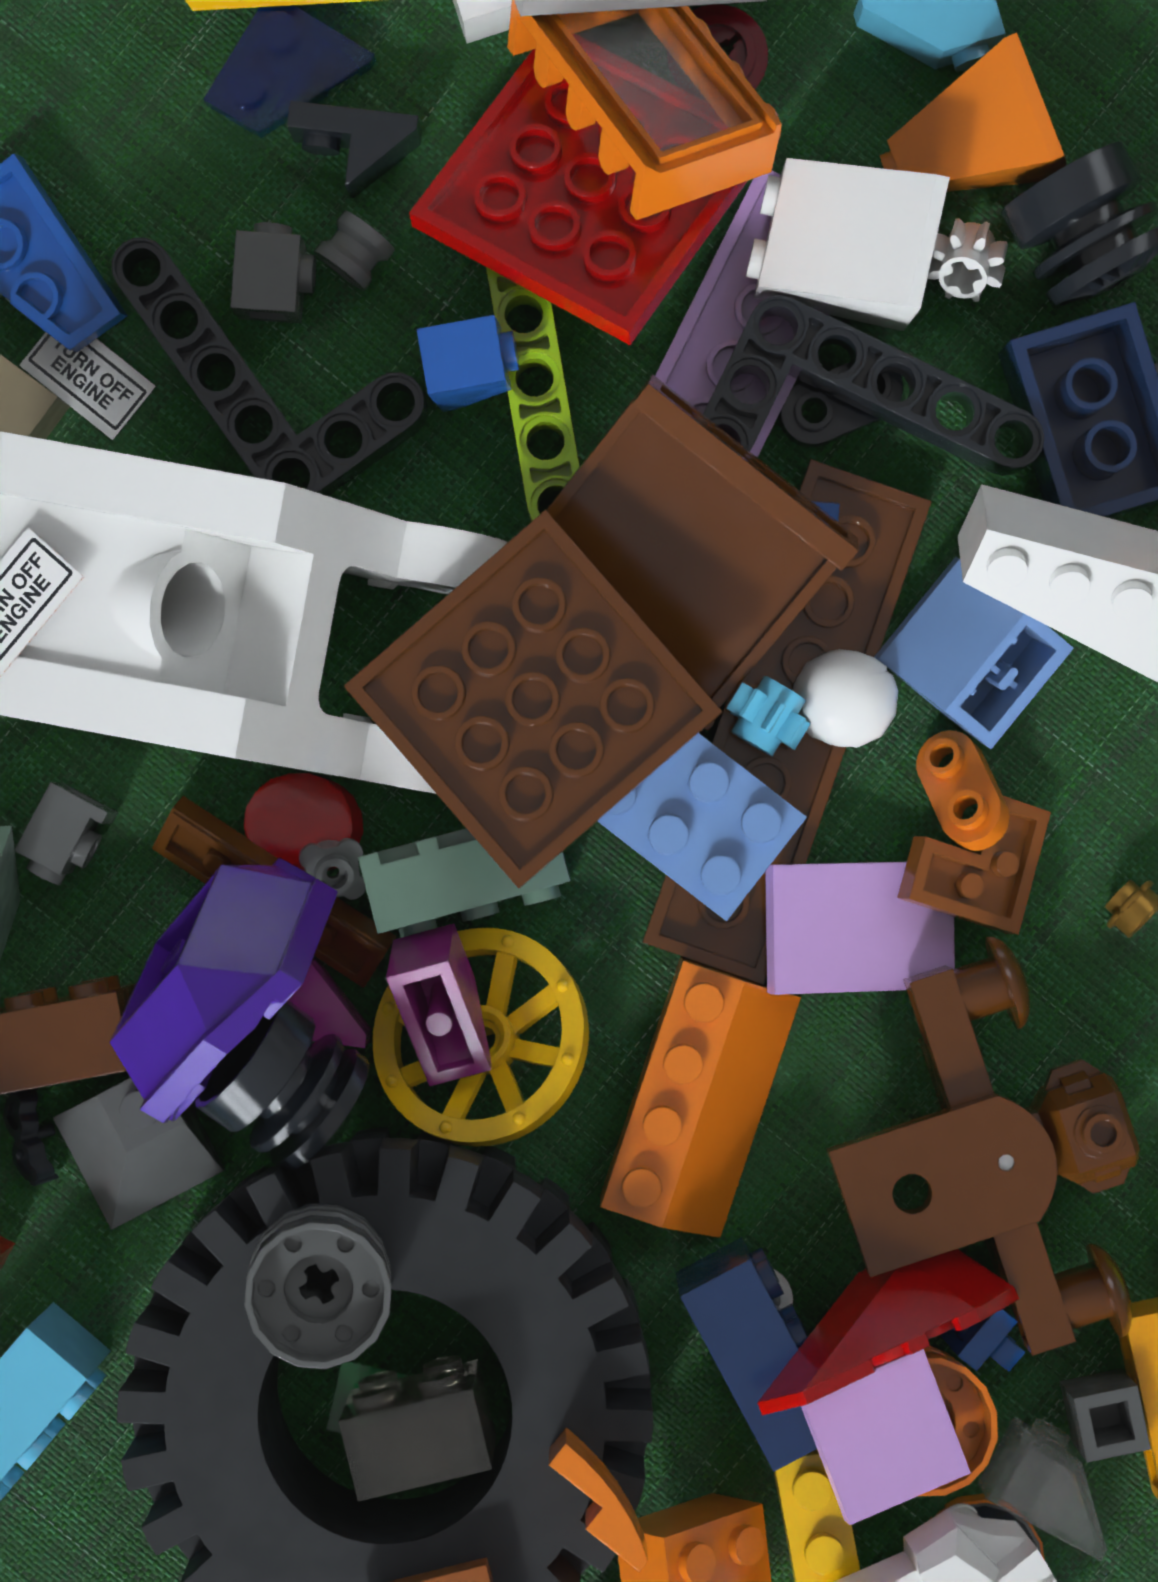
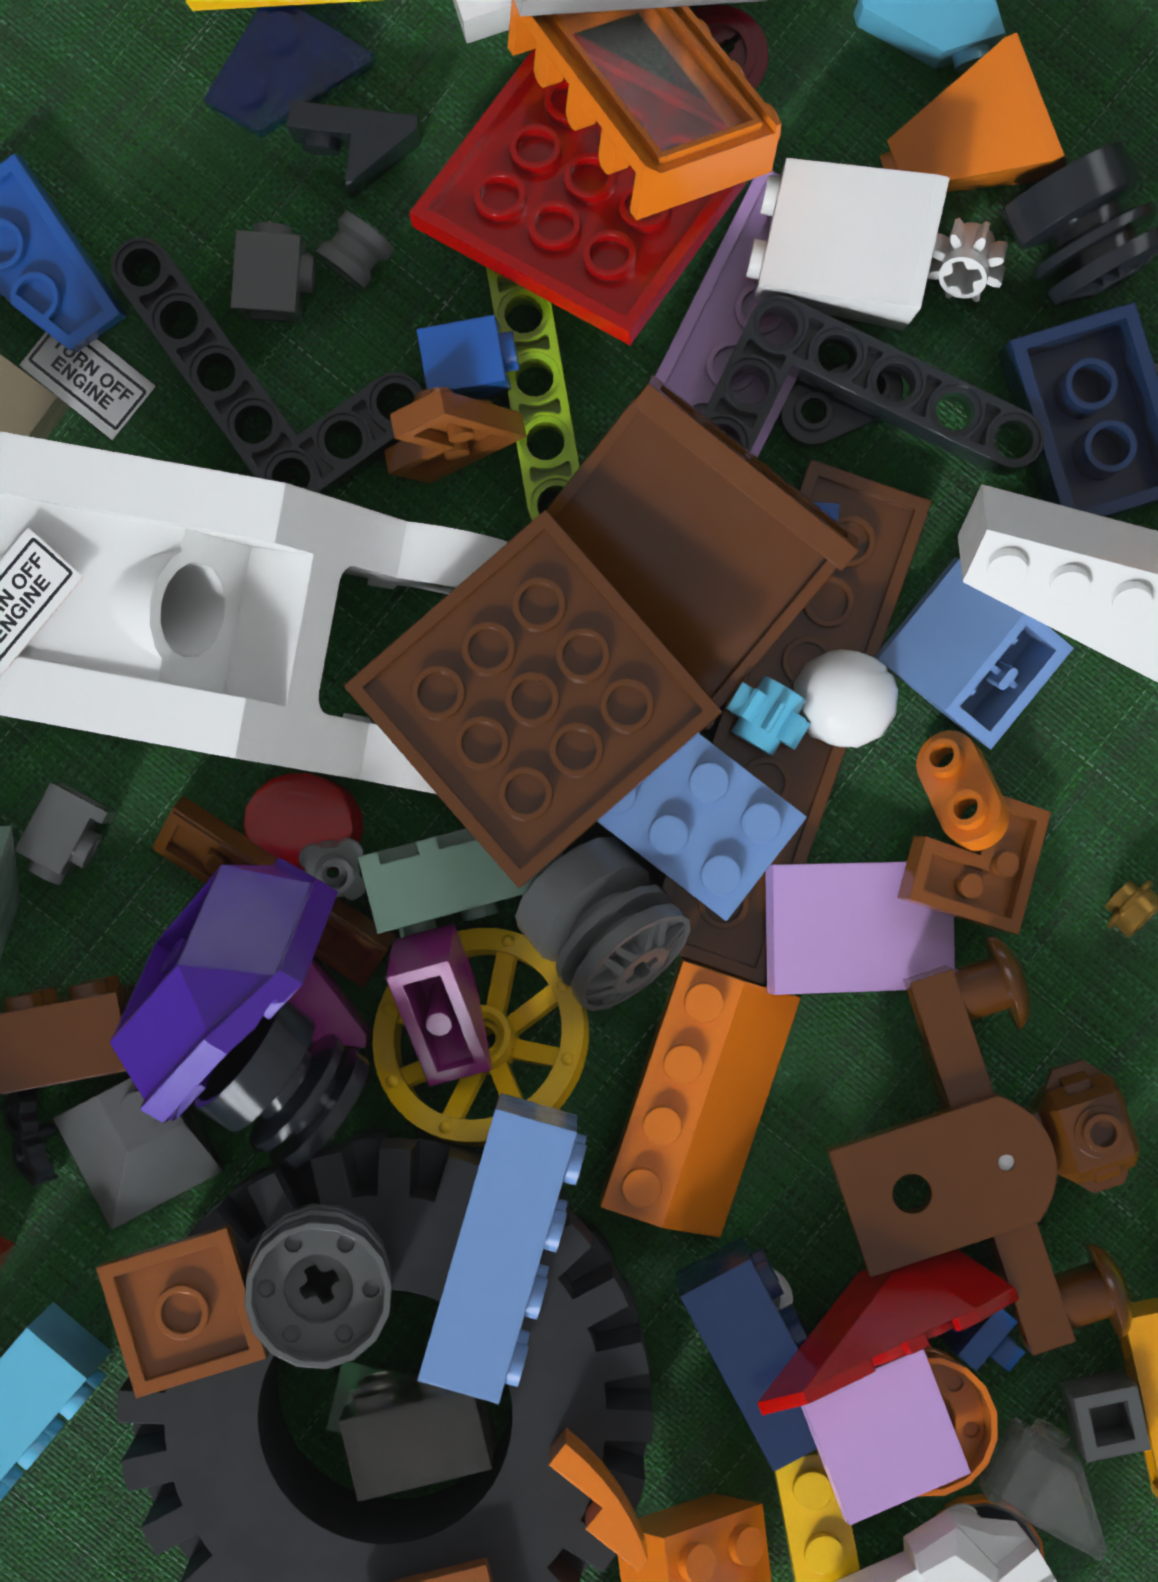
(181, 1310): none -> dark orange plate
(448, 433): none -> dark orange plate
(498, 1253): none -> medium blue brick
(602, 923): none -> dark grey wheel

